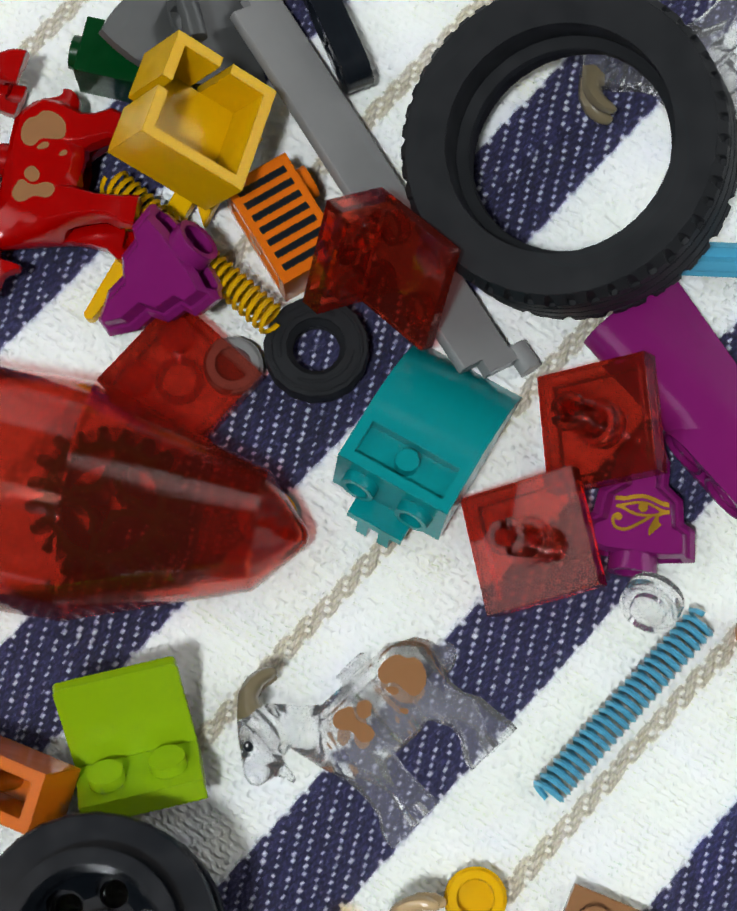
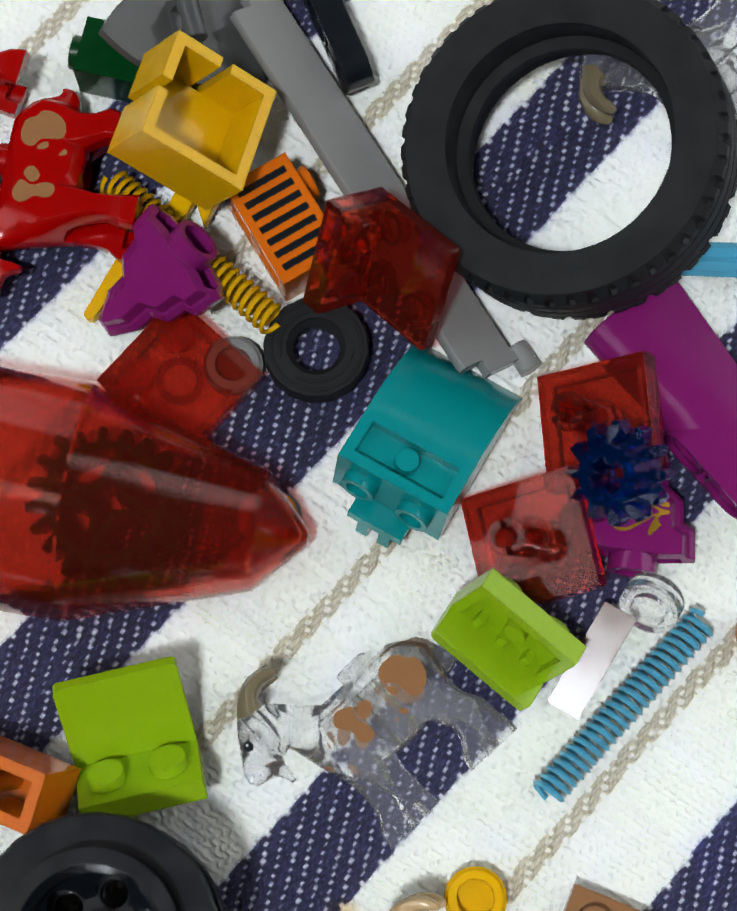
(506, 638): none -> lime bracket
(602, 643): none -> window
(613, 449): none -> clear blue gear

